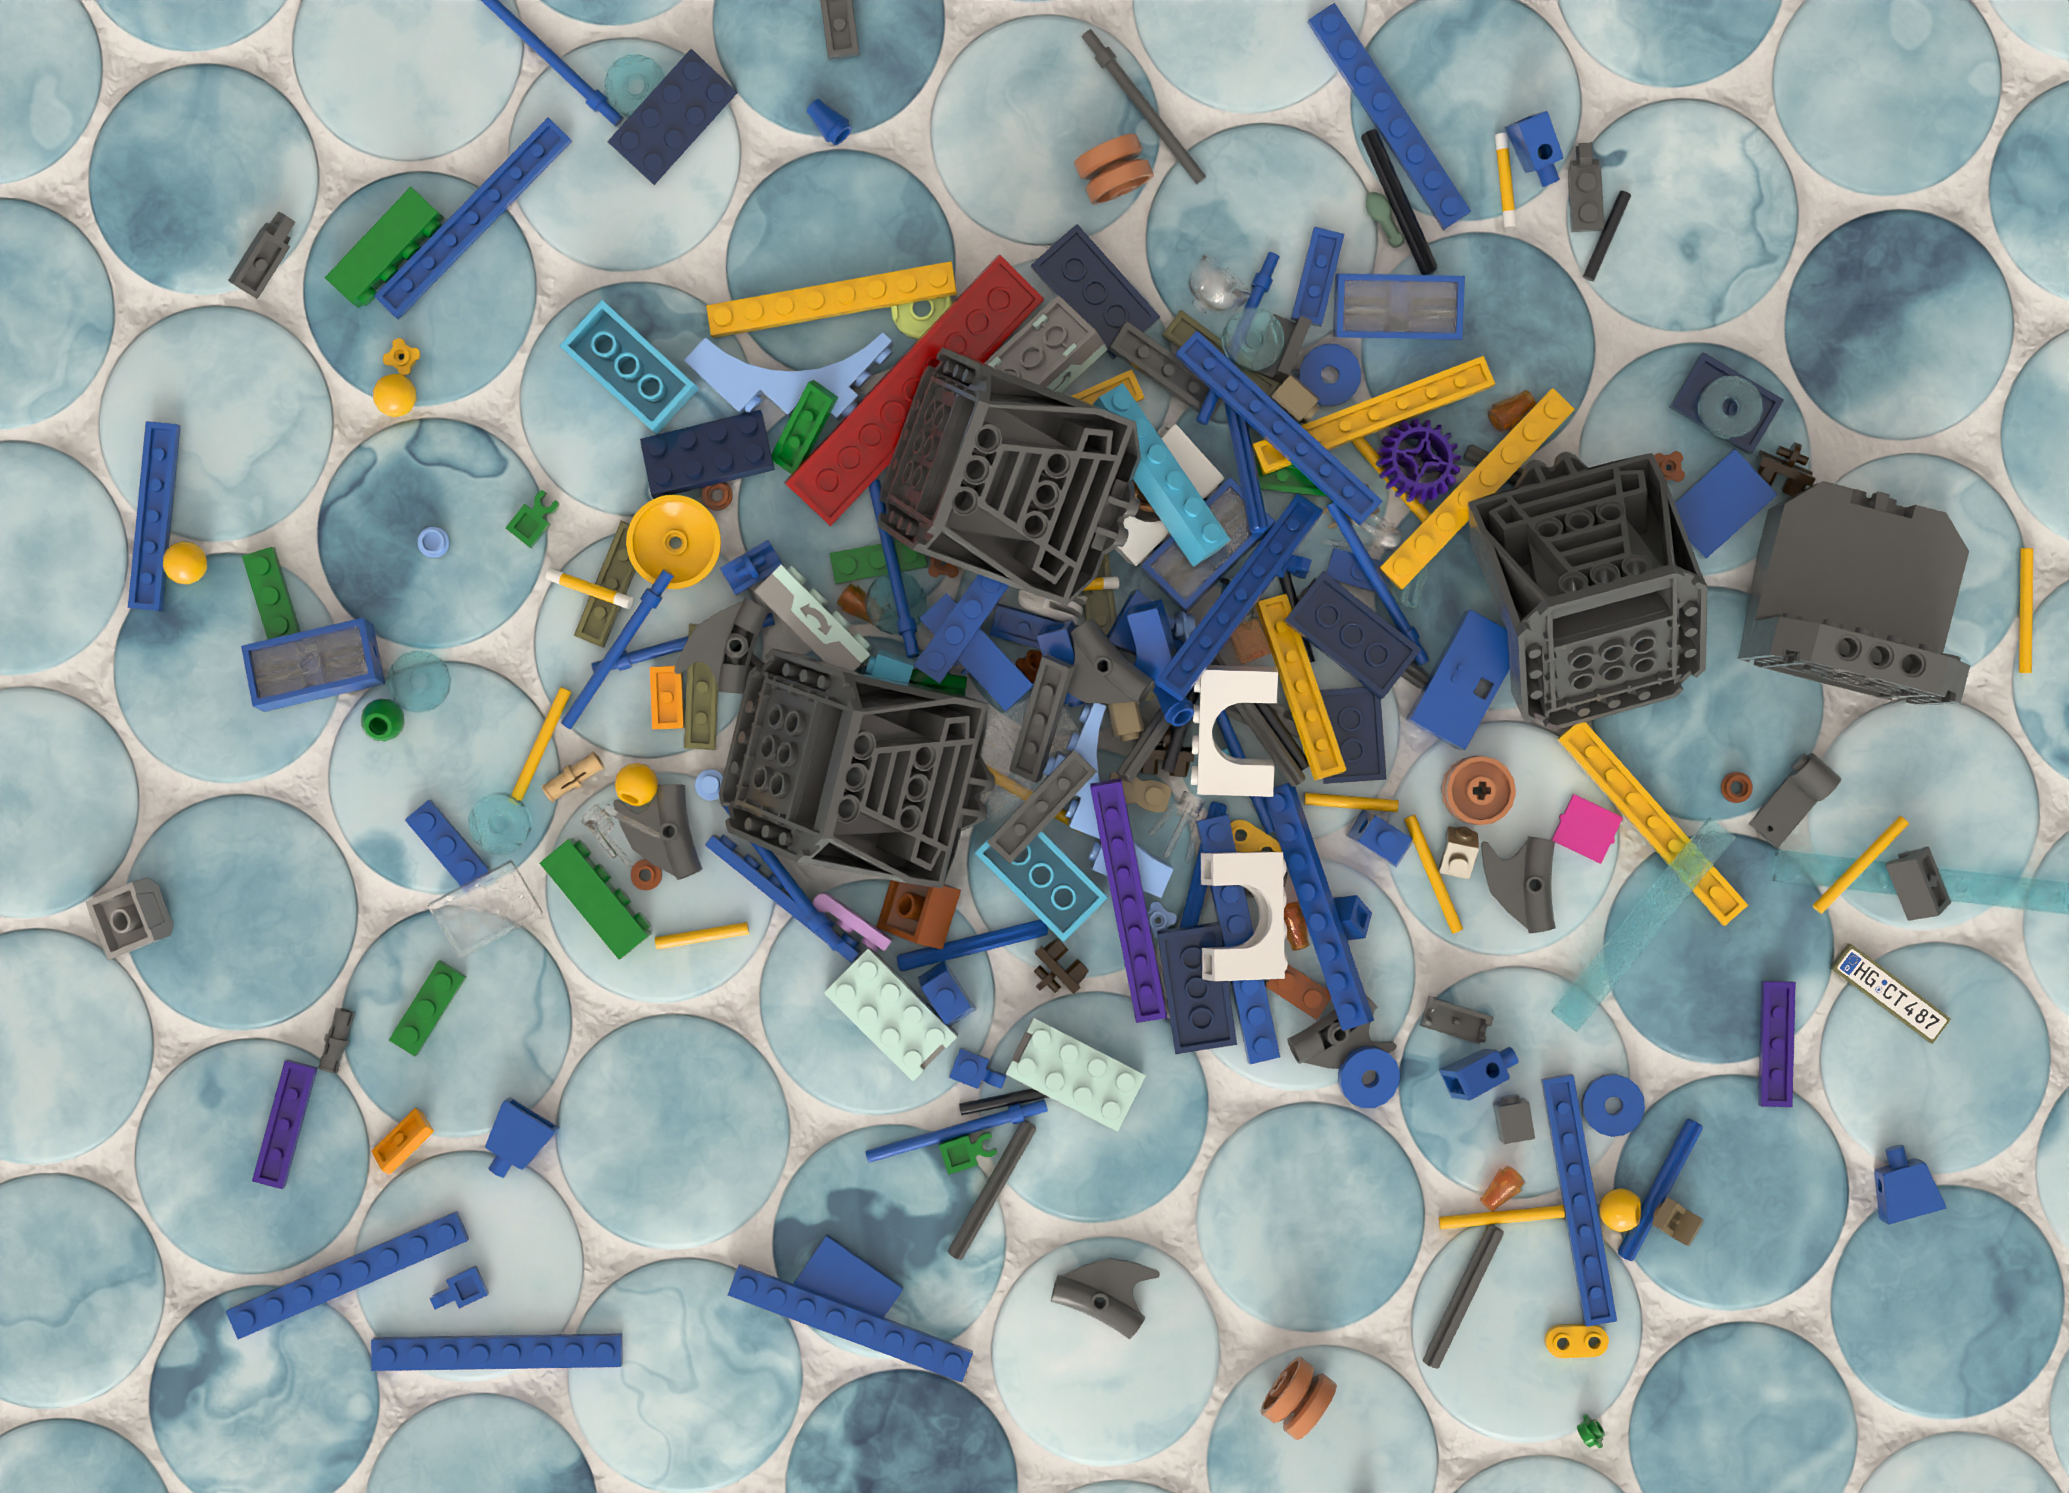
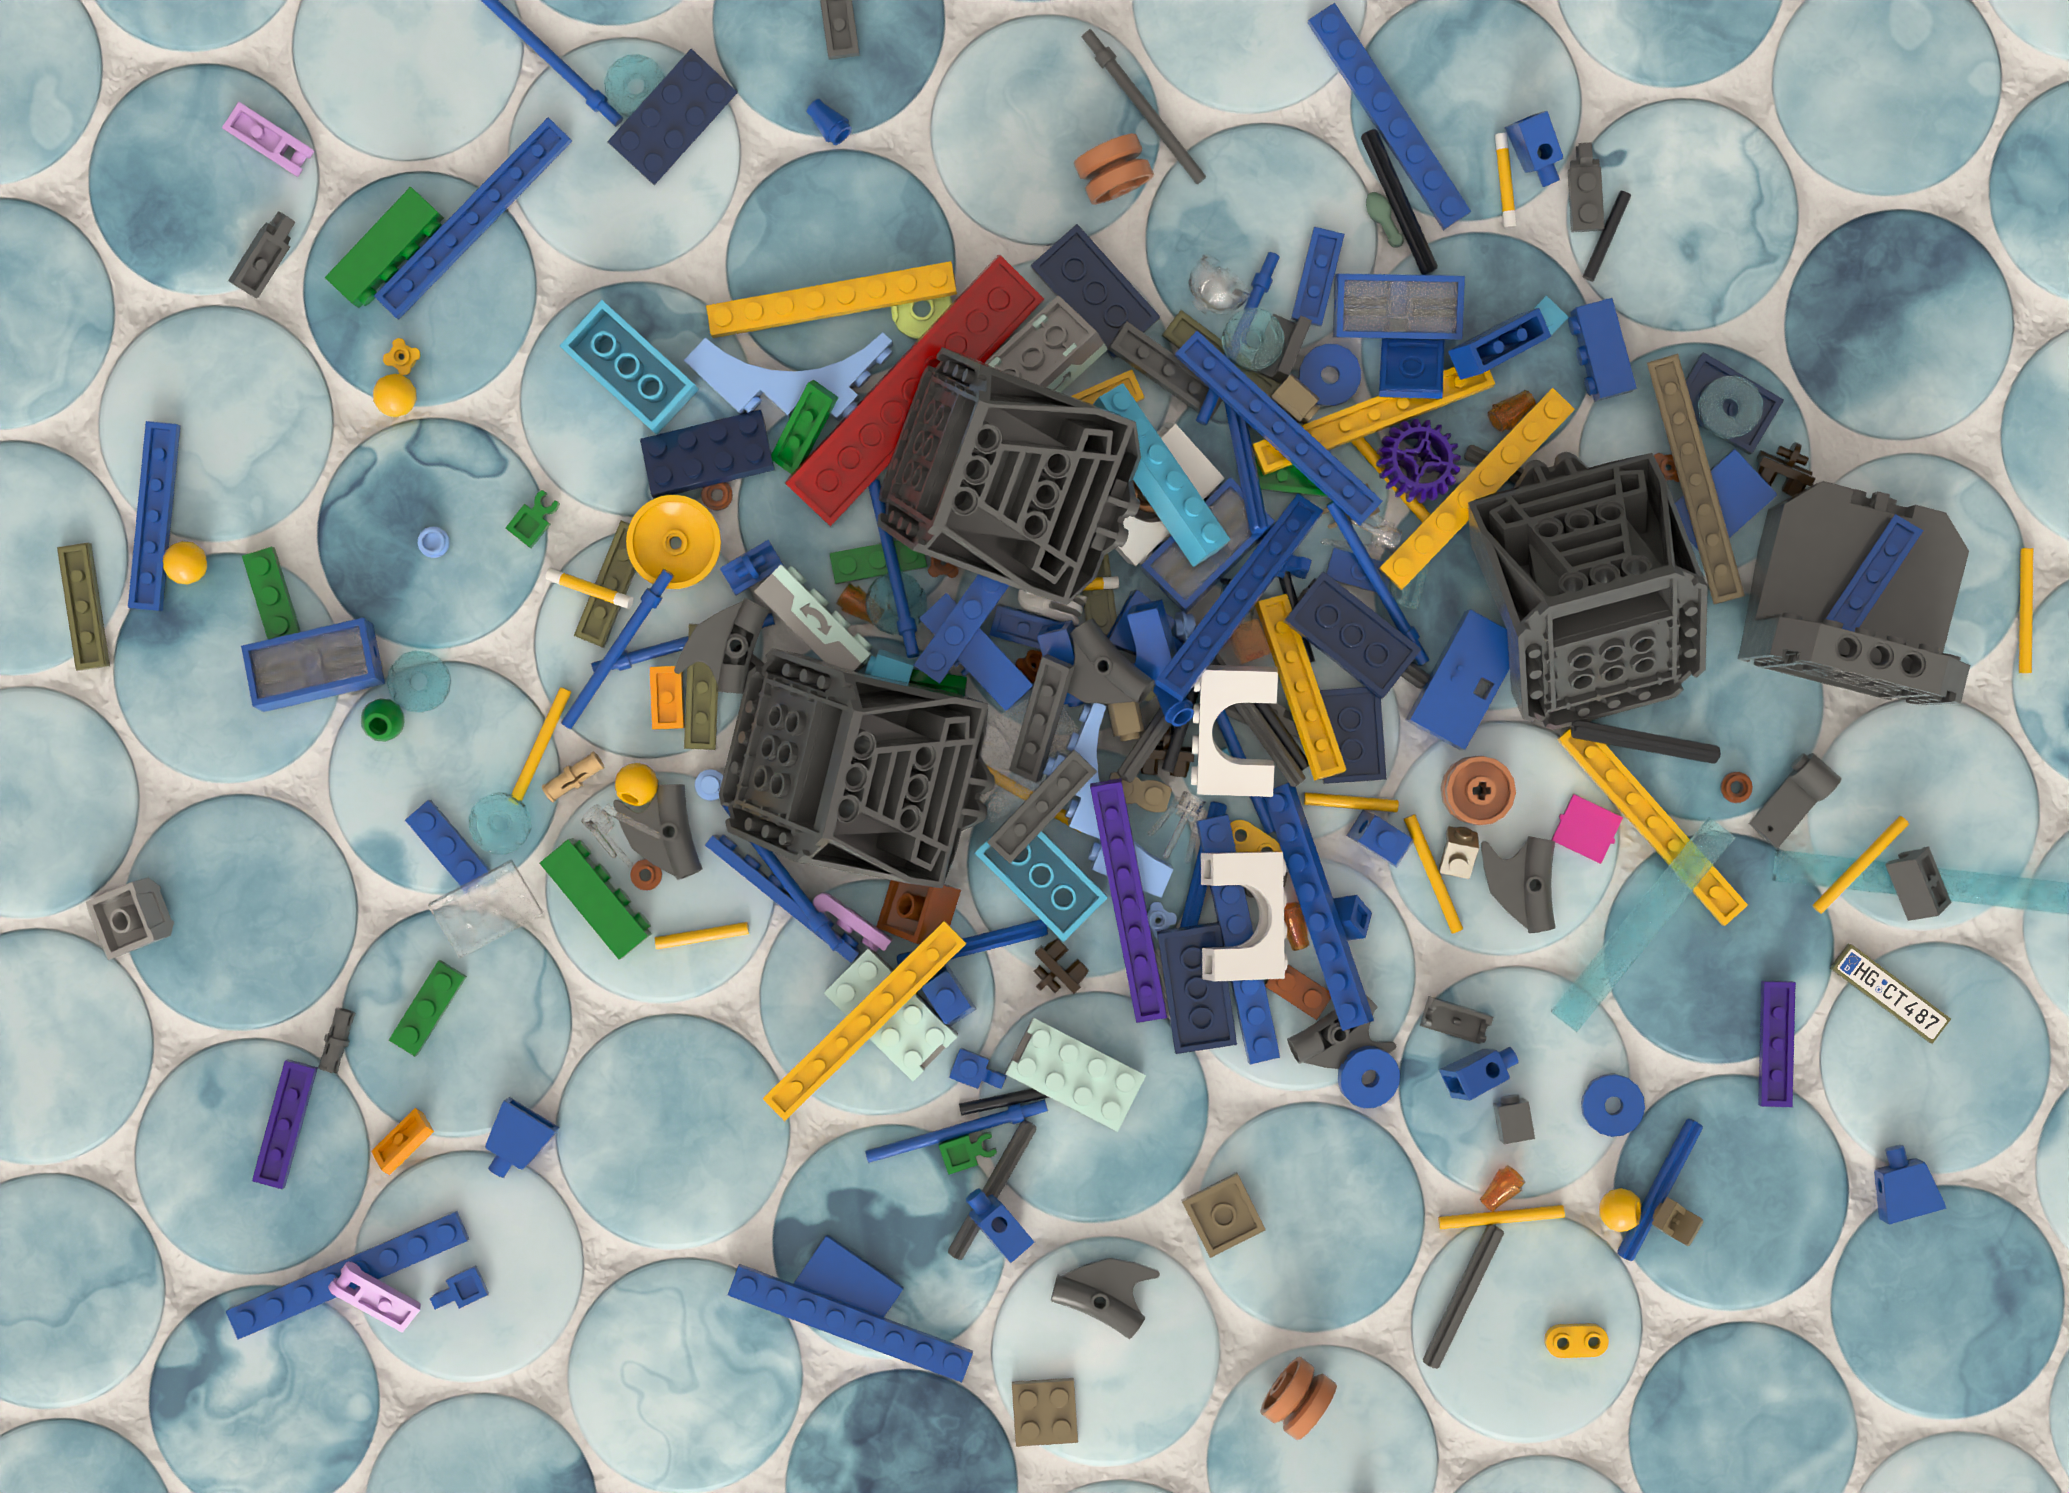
(83, 606): none -> olive tile
(267, 138): none -> lavender plate
(374, 1297): none -> lavender plate
(496, 1352): blue plate -> none
(864, 1020): none -> yellow plate
(998, 1225): none -> blue torso
(1044, 1412): none -> dark tan plate
(1223, 1215): none -> dark tan plate
(1411, 368): none -> blue tile
(1499, 343): none -> blue brick
(1552, 314): none -> medium azure plate
(1579, 1200): blue plate -> none
(1591, 1432): green plate -> none
(1602, 350): none -> blue brick
(1645, 741): none -> black axle
(1695, 479): none -> dark tan tile
(1875, 573): none -> blue plate

